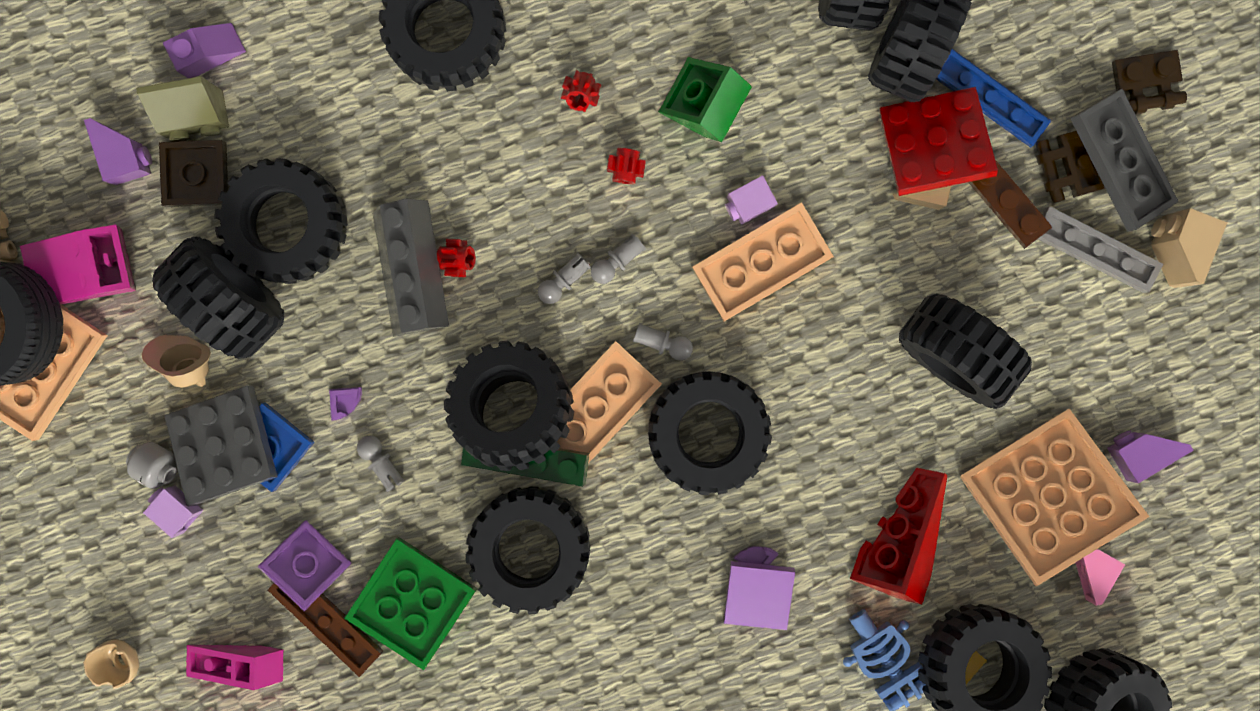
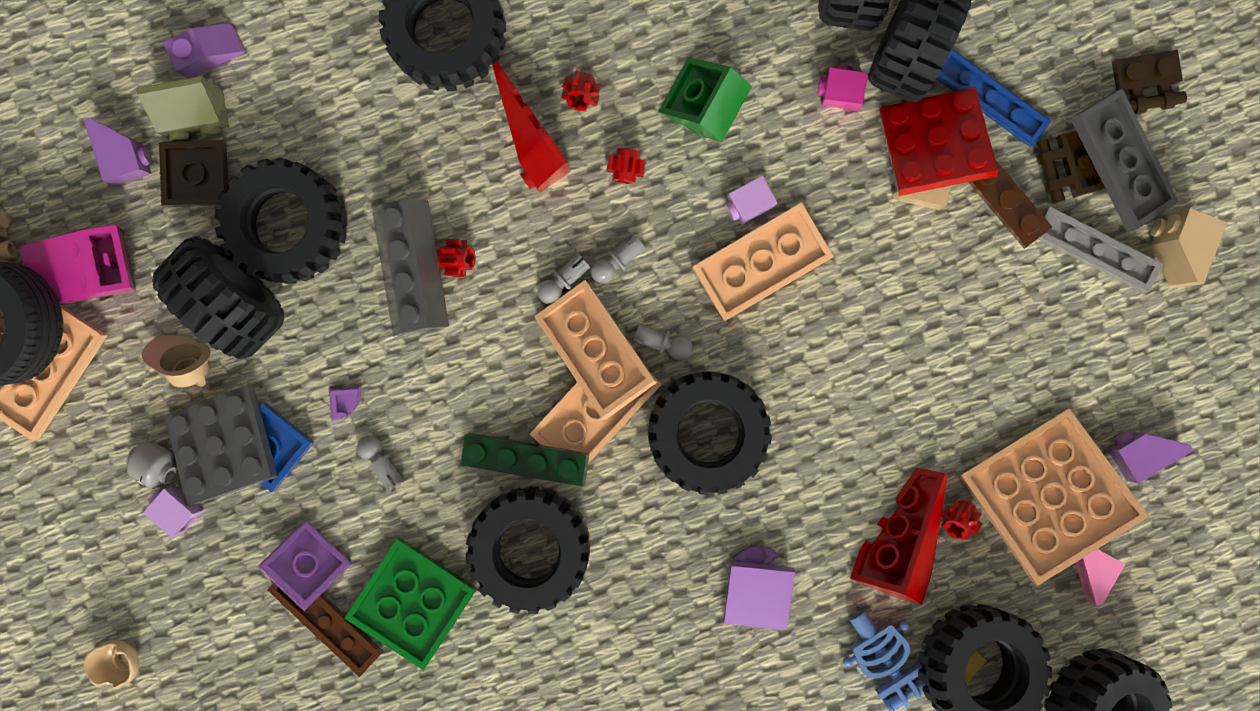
(235, 665): dark pink slope -> none
(481, 378): black tyre -> none
(534, 147): none -> red wedge
(595, 350): none -> light nougat plate
(843, 88): none -> dark pink brick
(961, 519): none -> red gear
(965, 350): black tyre -> none

